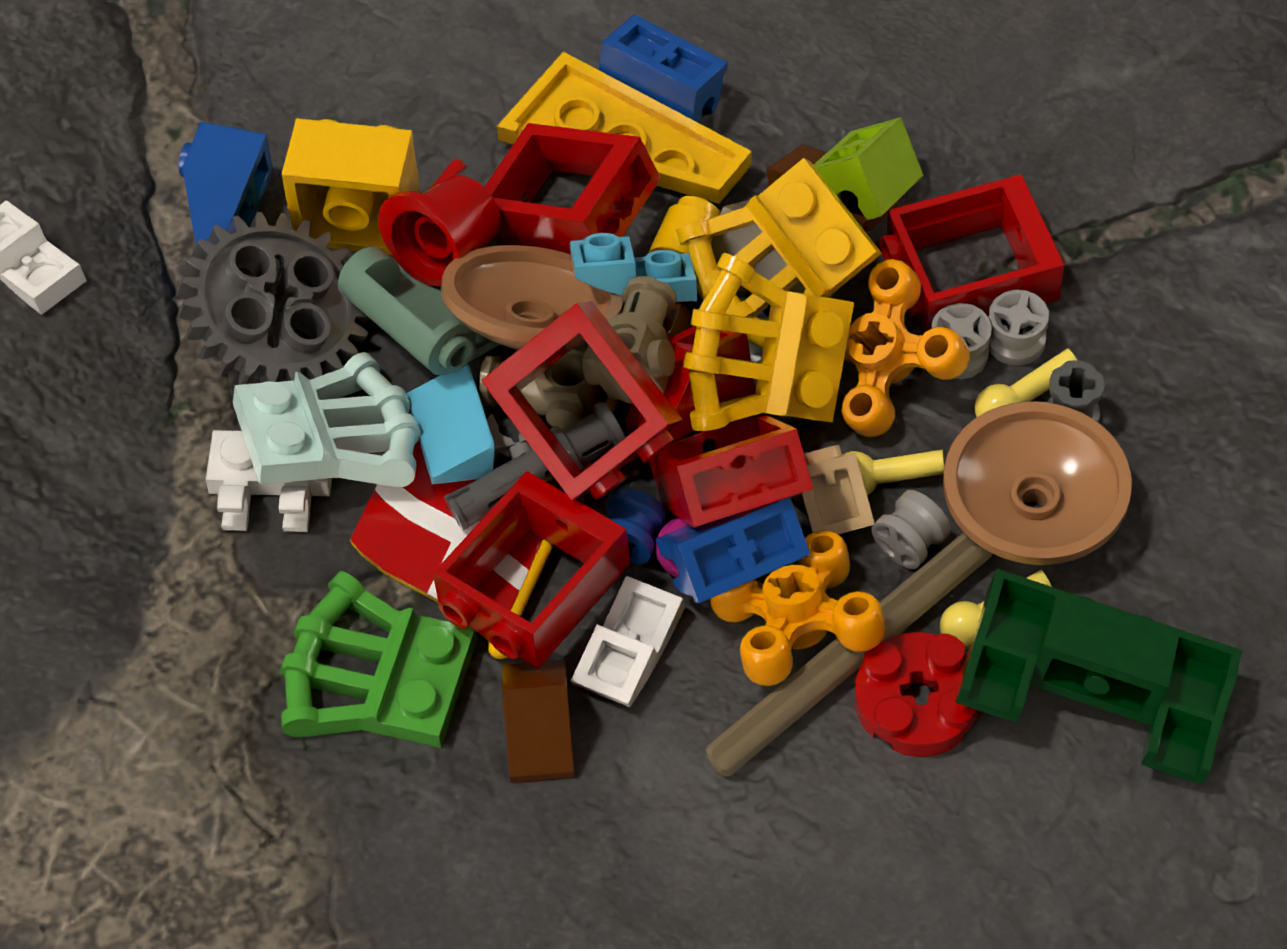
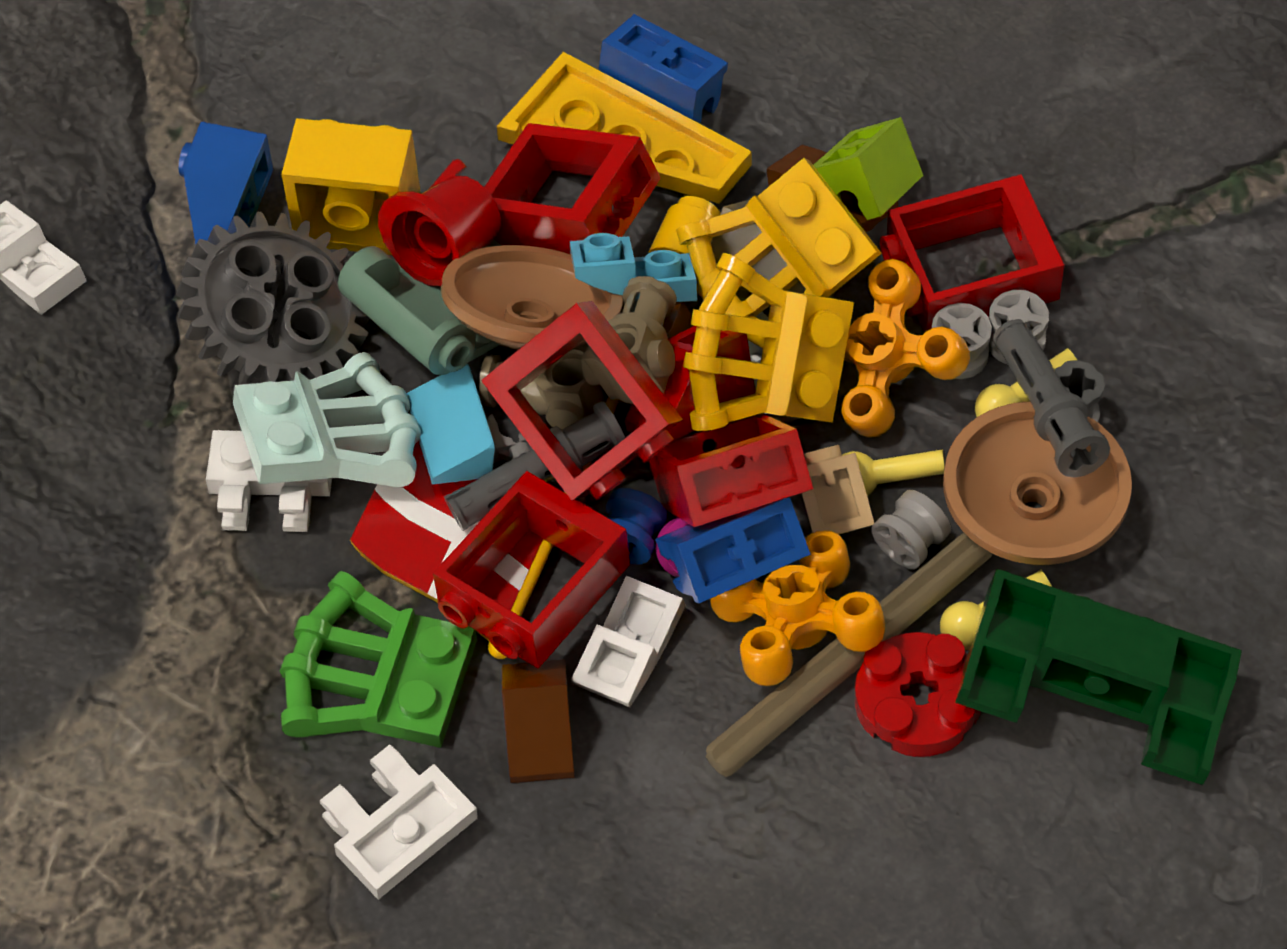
(405, 830): none -> white plate
(1058, 414): none -> dark grey pin

